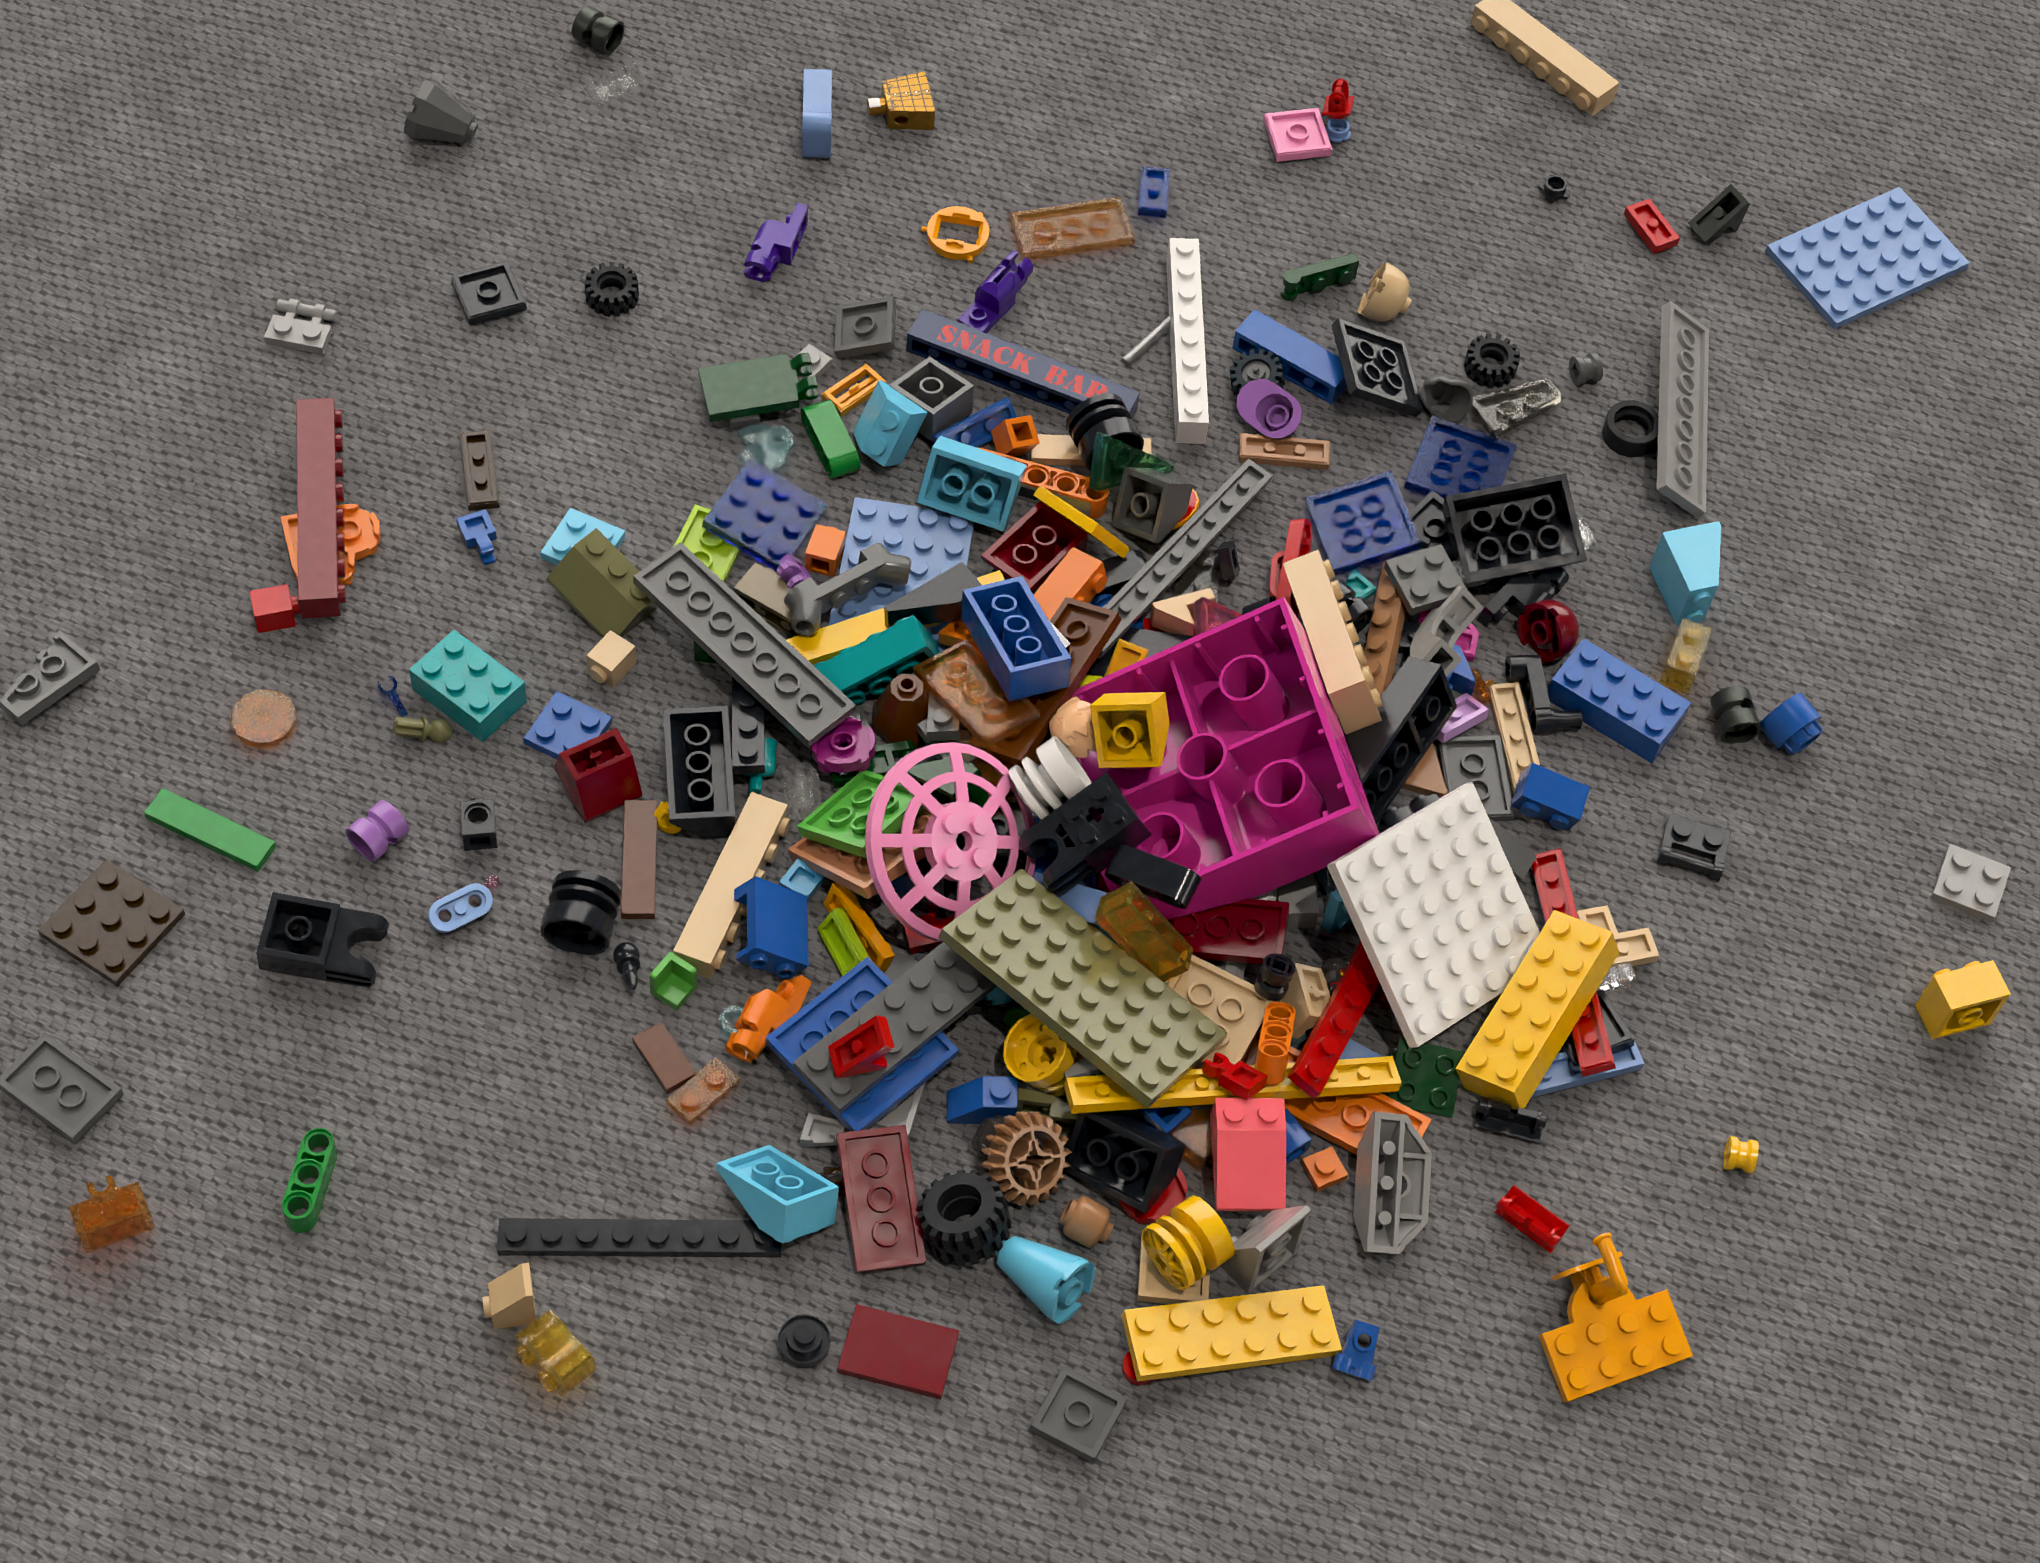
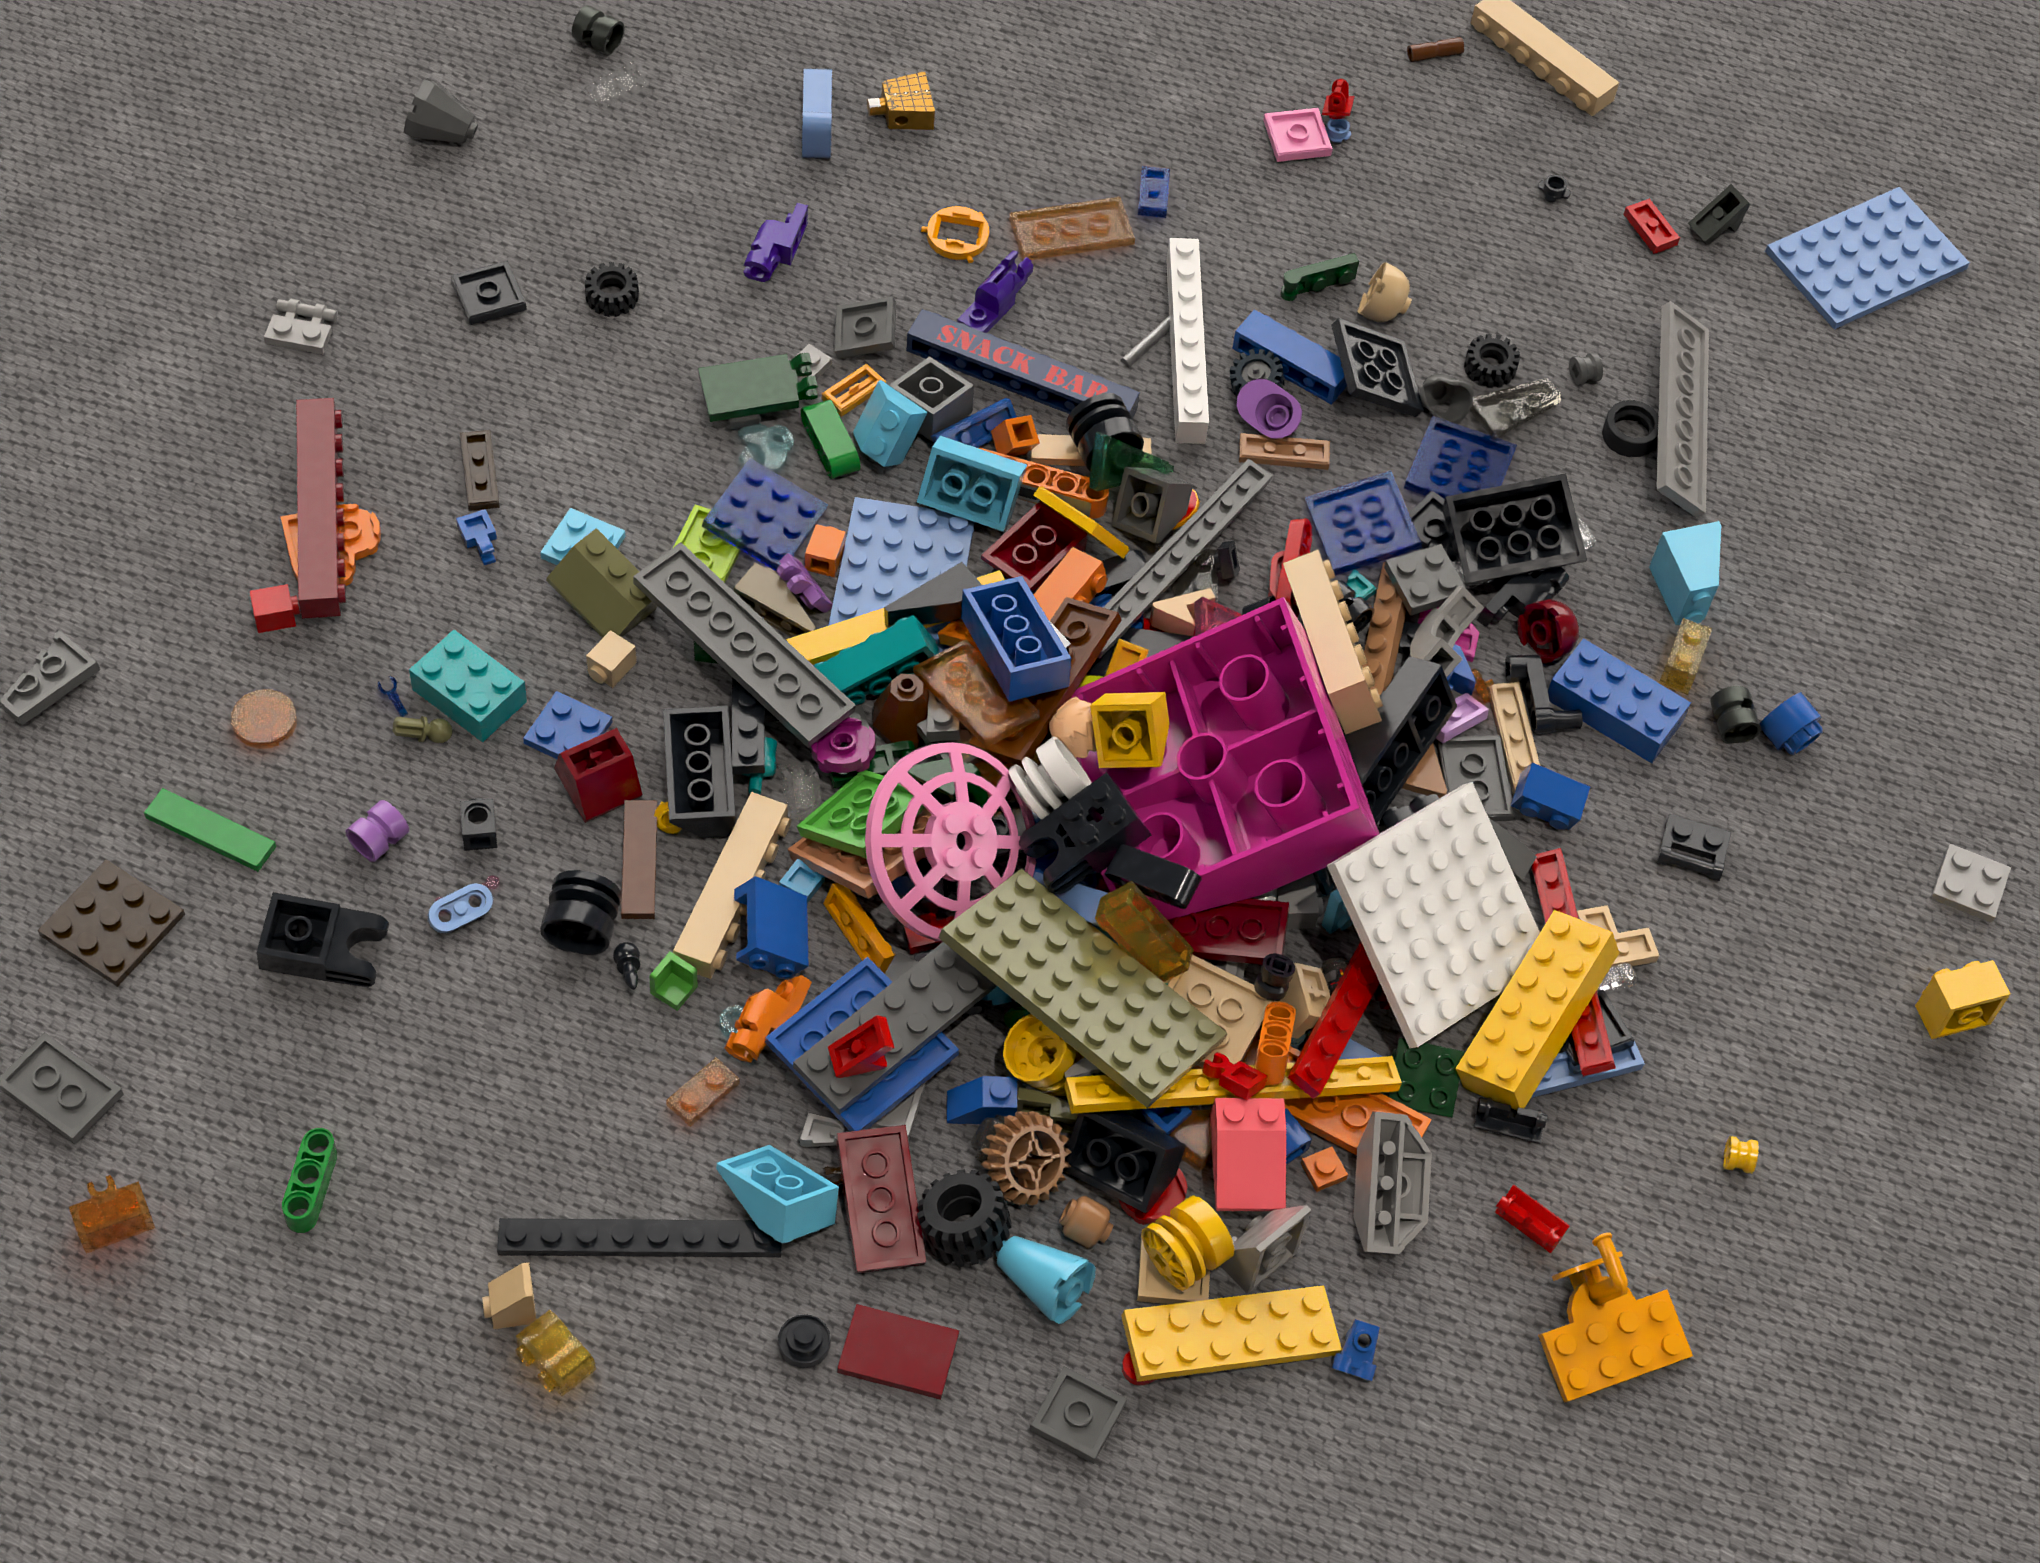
(663, 1057): reddish brown tile -> none
(842, 940): lime tile -> none
(875, 566): dark grey plate -> none
(1432, 49): none -> reddish brown piece

